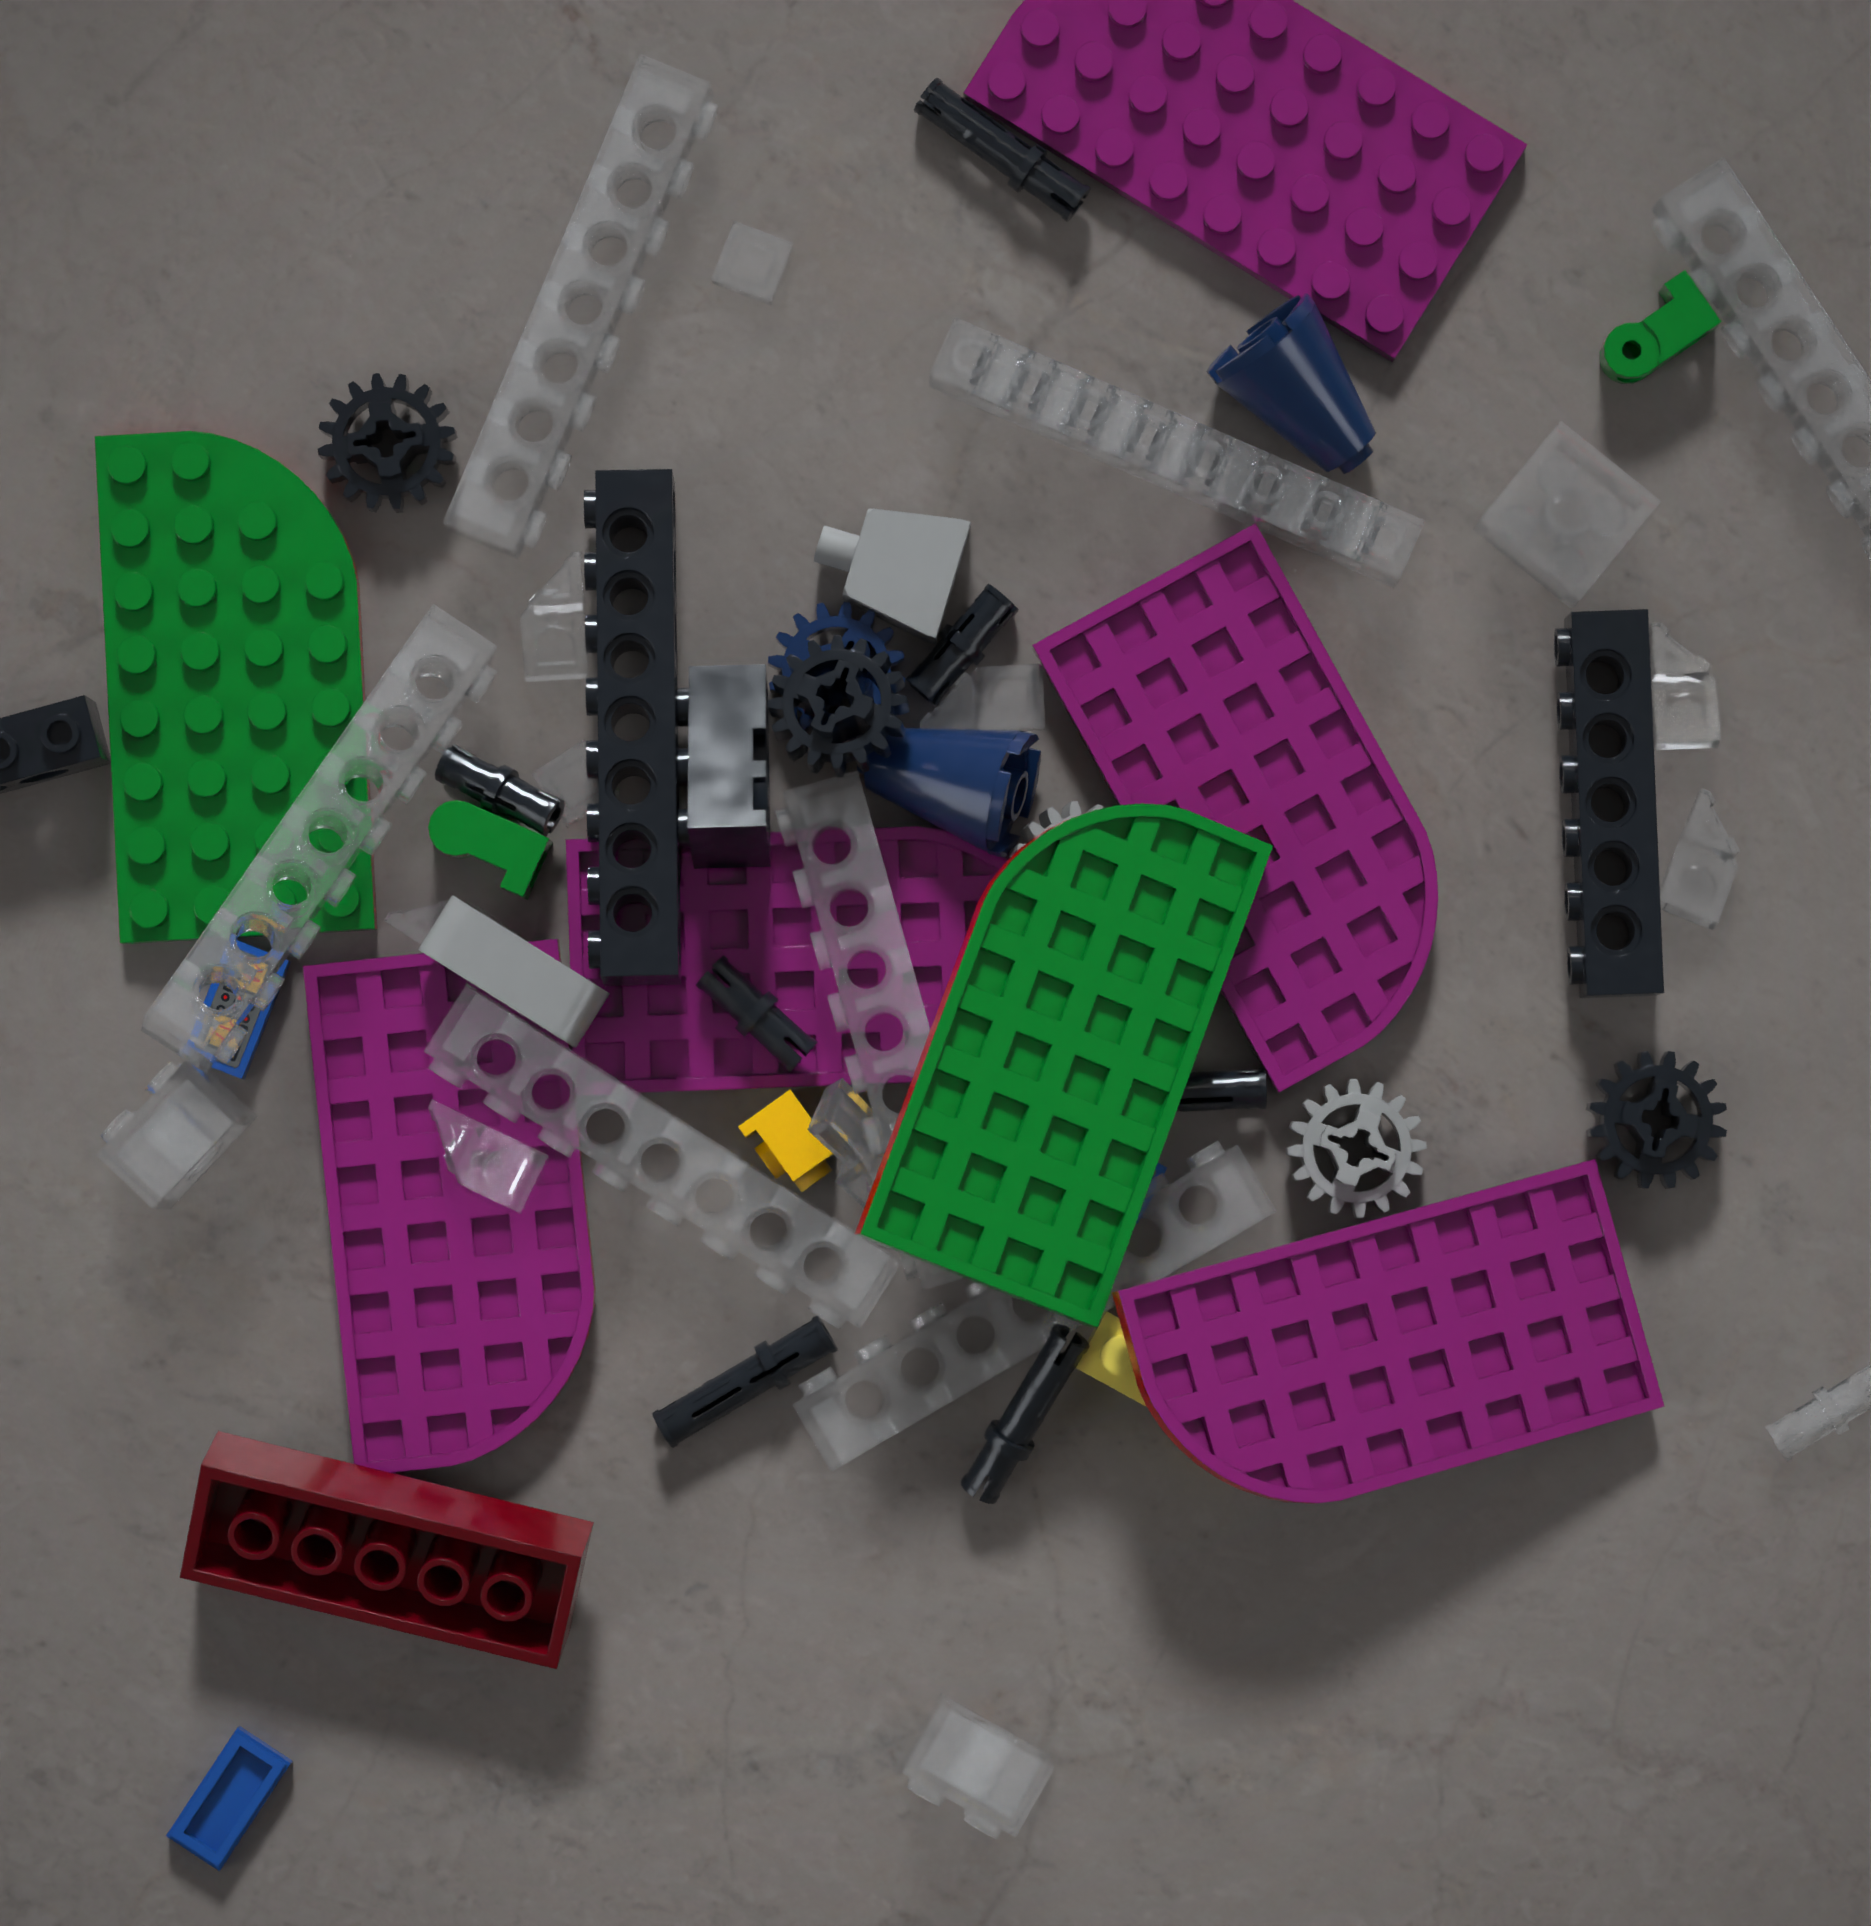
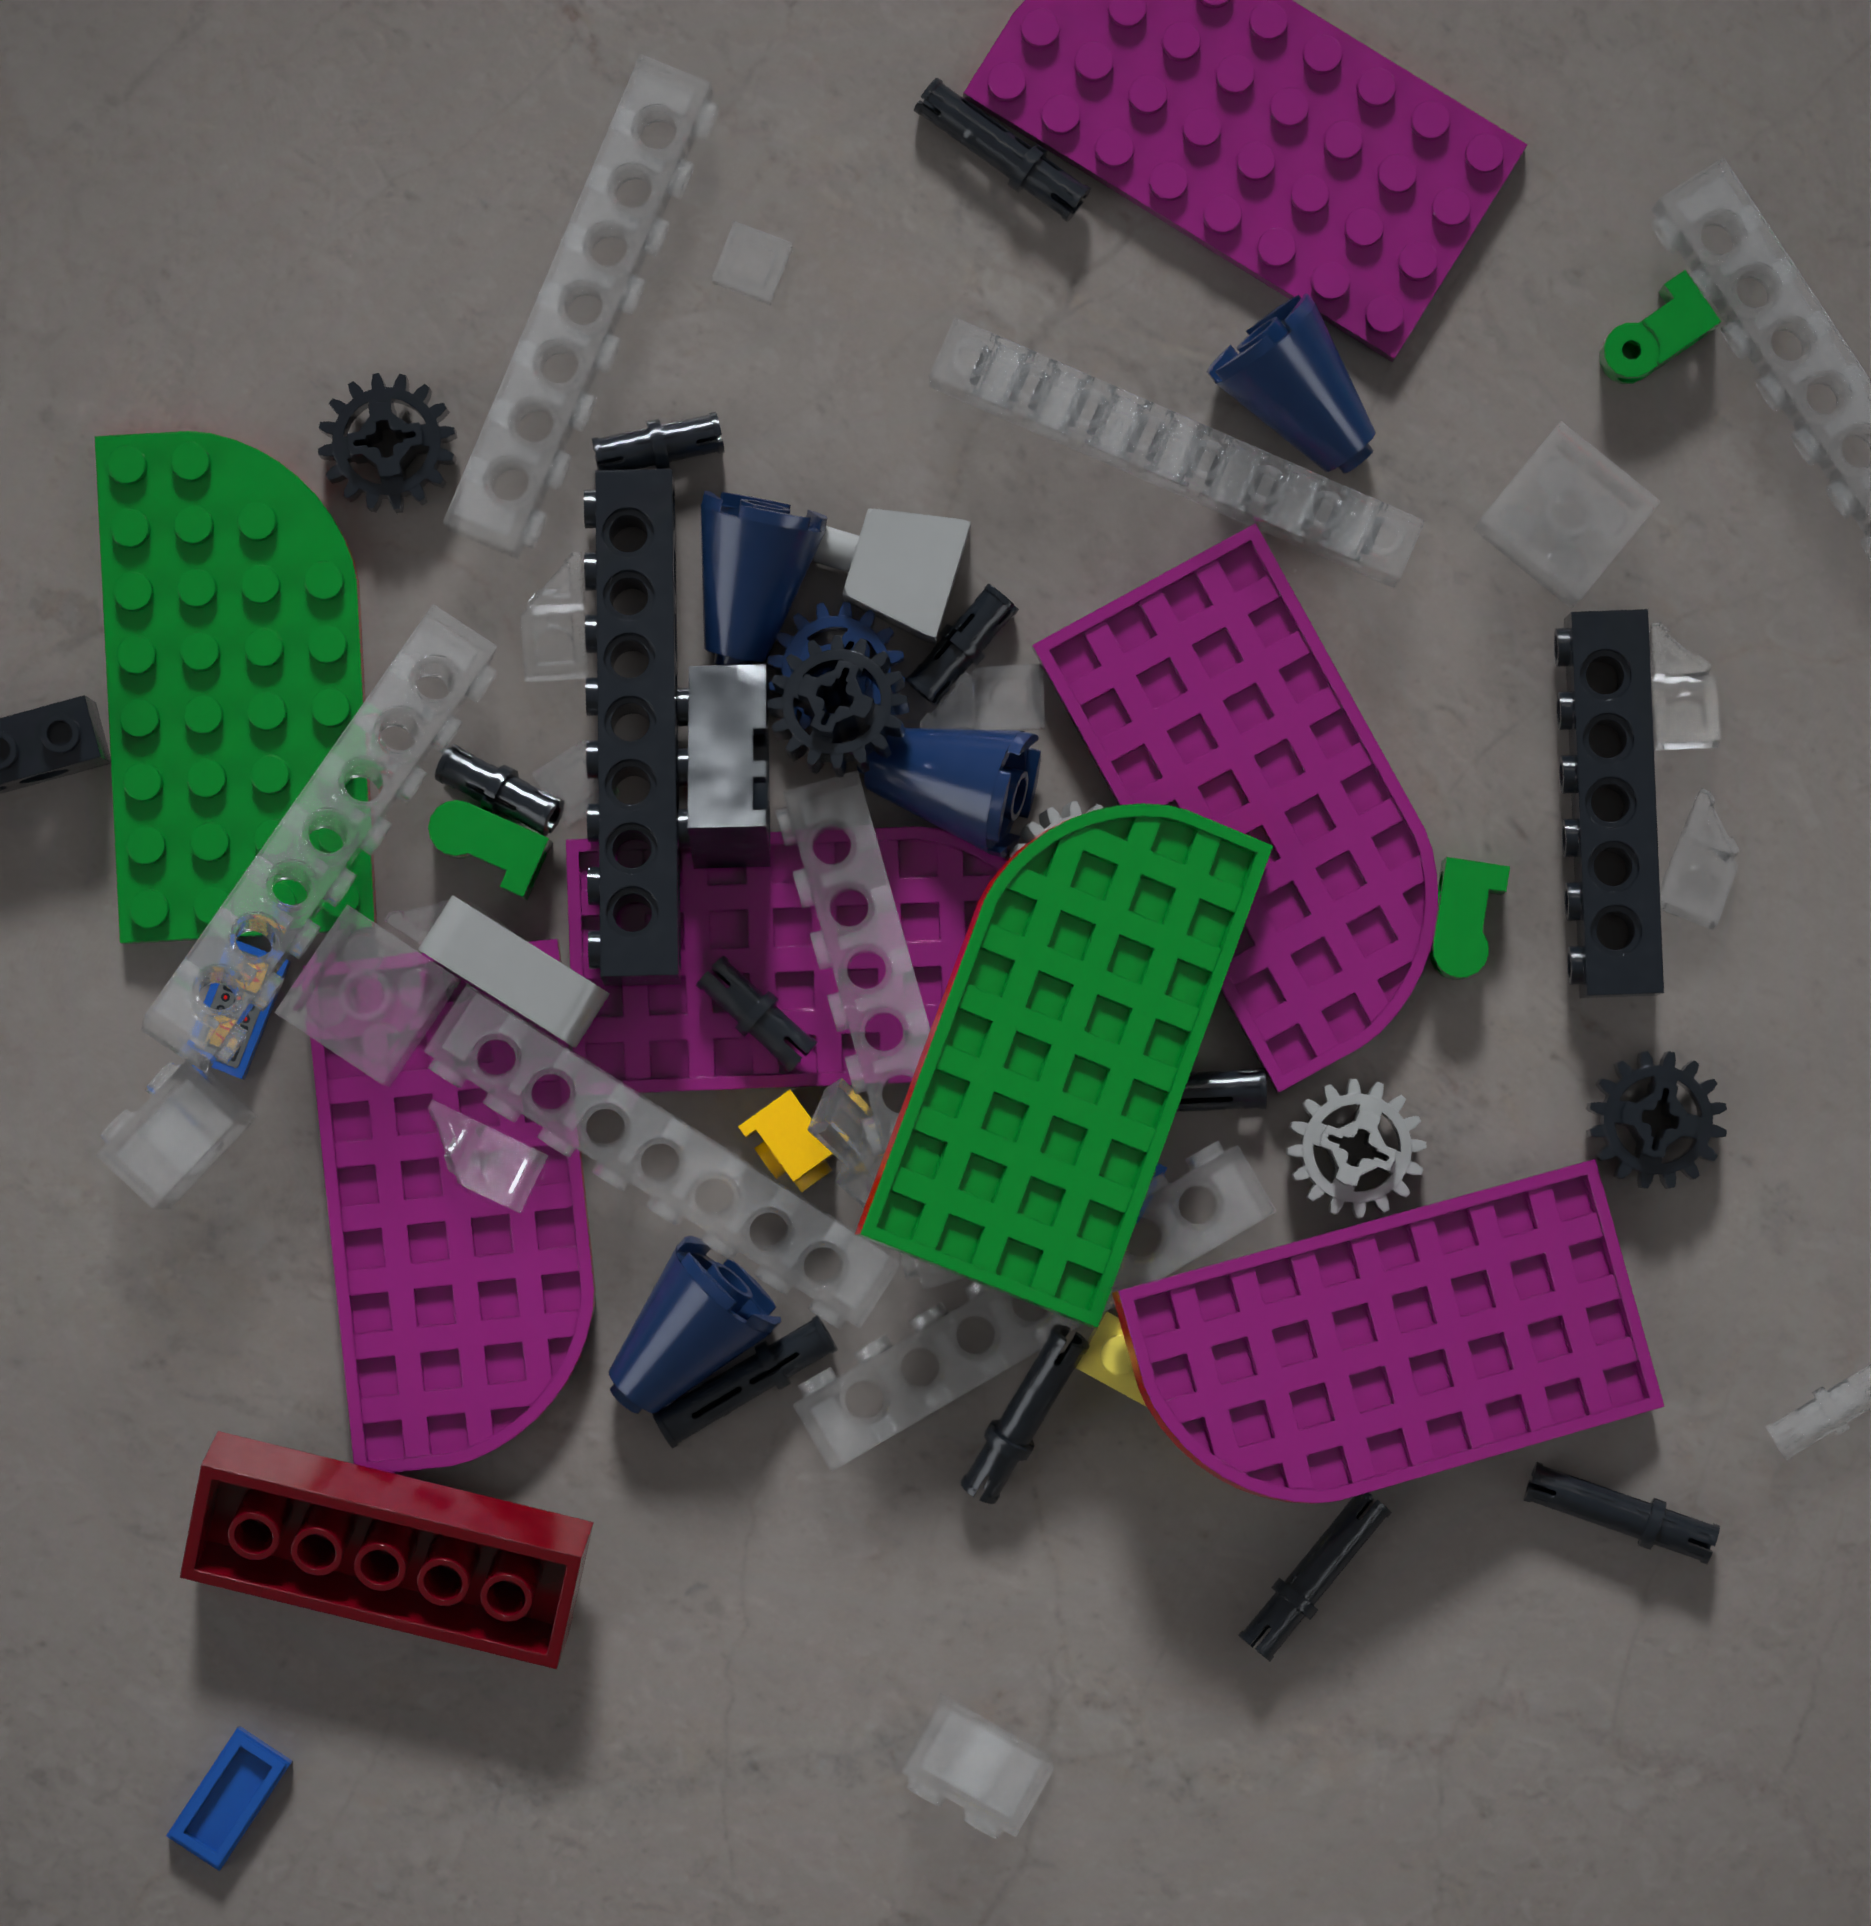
(368, 996): none -> clear brick
(659, 444): none -> black pin
(689, 1328): none -> dark blue cone
(751, 572): none -> dark blue cone
(1314, 1575): none -> black pin
(1458, 937): none -> green leg
(1622, 1513): none -> black pin

